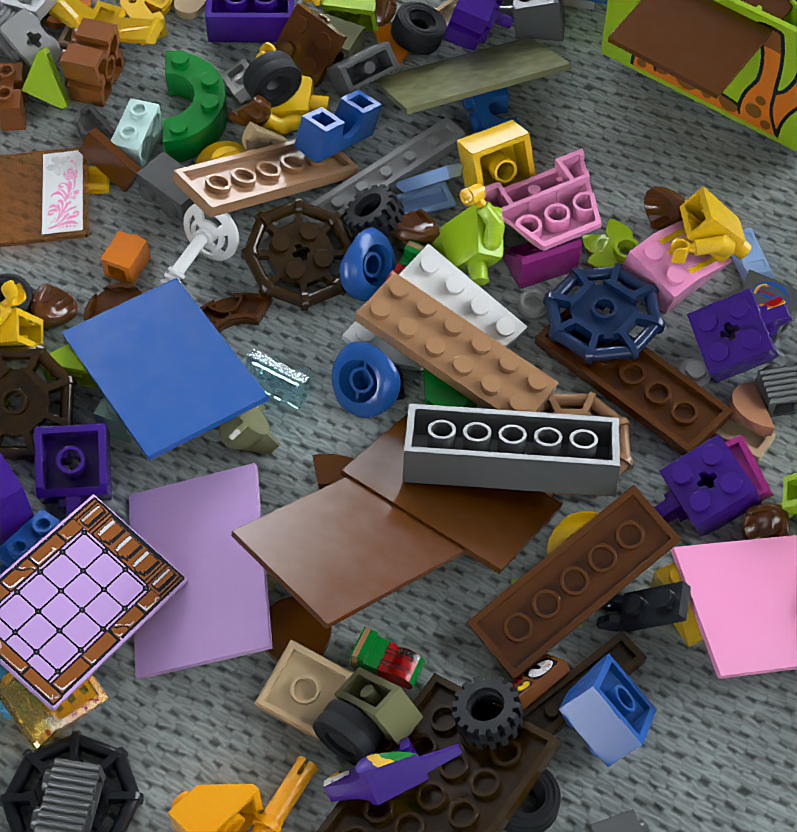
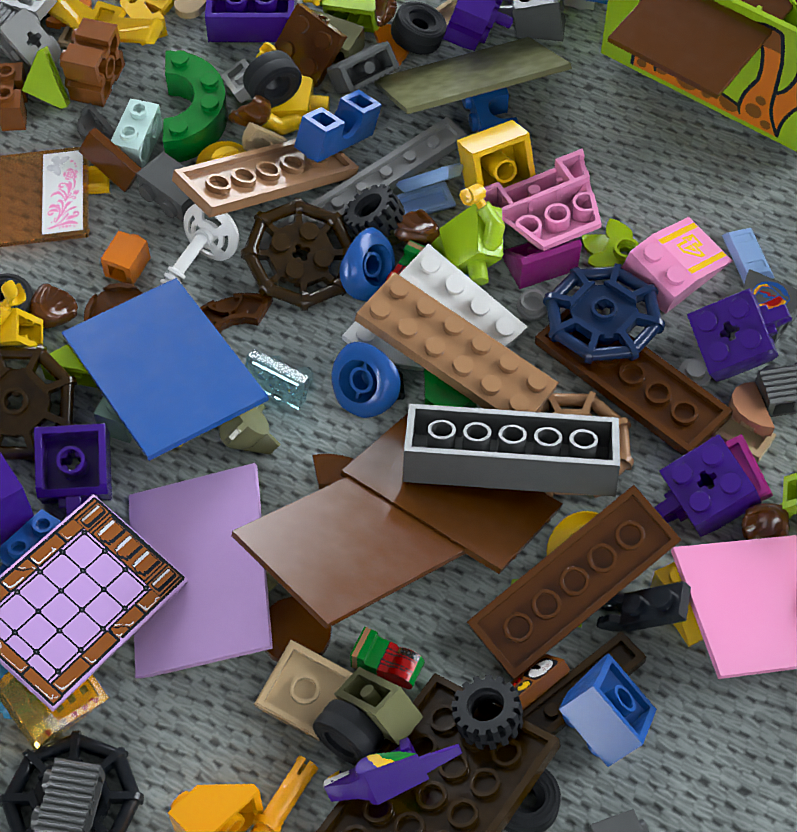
(706, 221): yellow torso -> none

